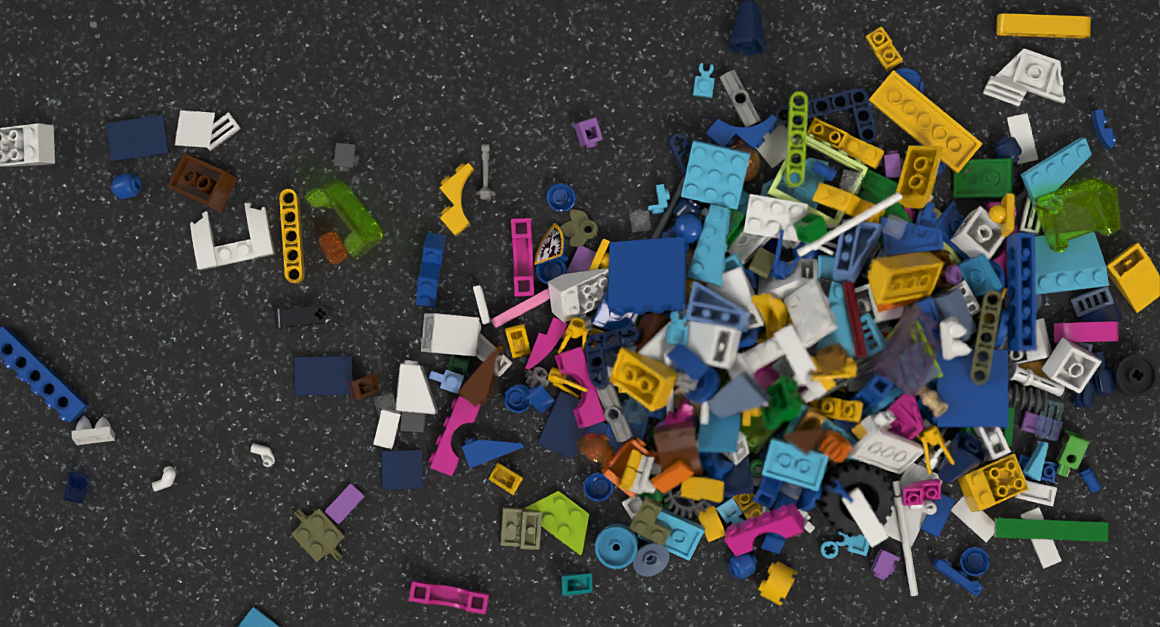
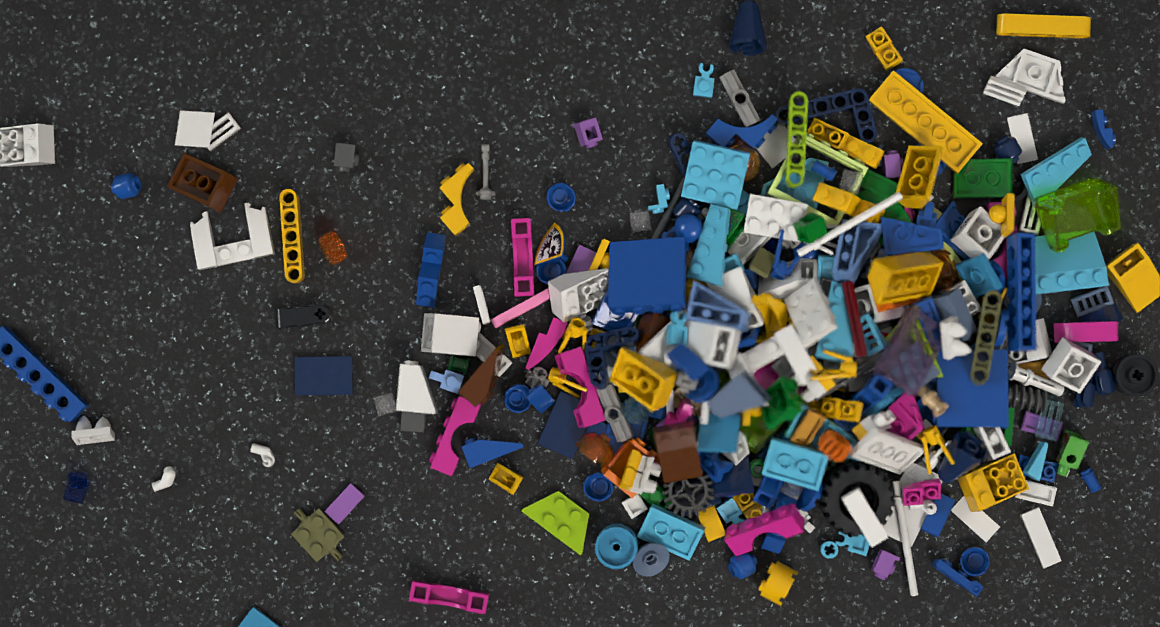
(137, 138): dark blue tile -> none
(363, 386): reddish brown slope -> none
(364, 229): clear neon green windscreen -> none
(387, 428): white tile -> none
(401, 469): dark blue slope -> none
(521, 528): olive slope -> none
(576, 228): olive plate -> none
(576, 583): teal slope -> none
(646, 523): olive plate -> none
(672, 476): orange tile -> none
(703, 488): yellow slope -> none
(804, 440): reddish brown slope -> none
(832, 358): pearl gold brick -> none
(839, 489): blue hand -> none
(895, 226): clear plate -> none
(953, 274): medium lavender tile -> none
(1051, 529): green tile -> none

